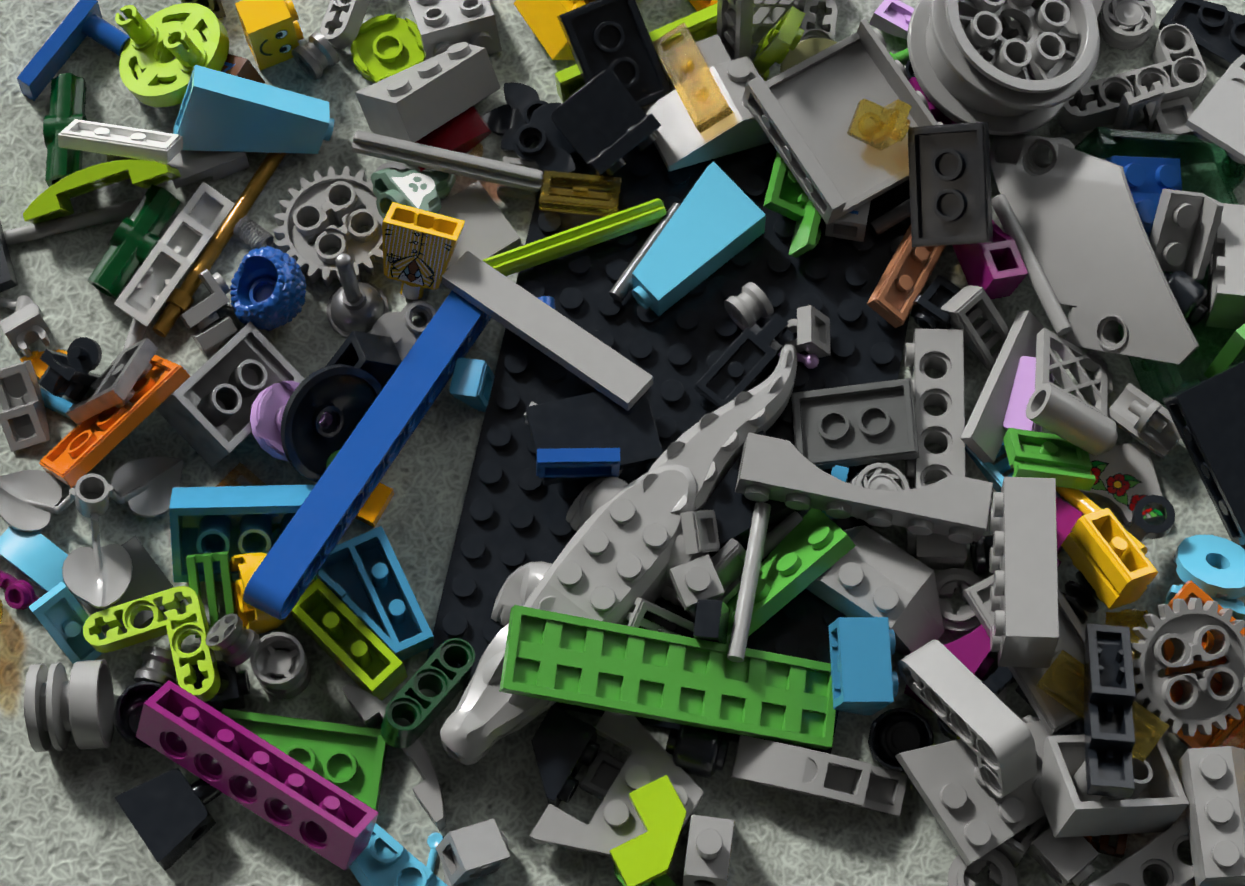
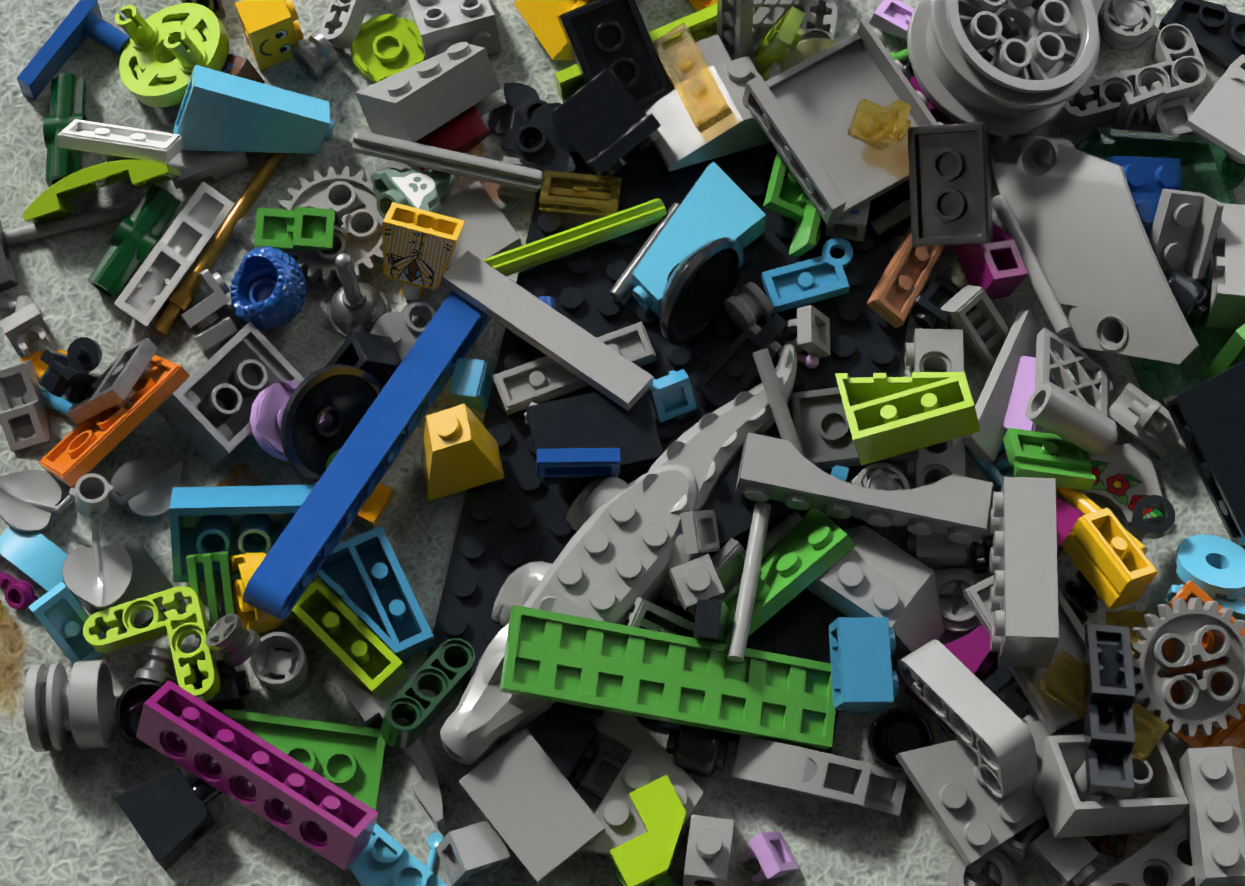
(295, 229): none -> bright green slope
(457, 453): none -> yellow slope
(531, 805): none -> light grey tile
(547, 379): none -> light grey tile
(672, 395): none -> dark azure tile
(698, 289): none -> black dish
(772, 855): none -> lavender tile
(776, 398): none -> light grey bar
(809, 279): none -> dark azure hinge
(906, 412): none -> lime wedge

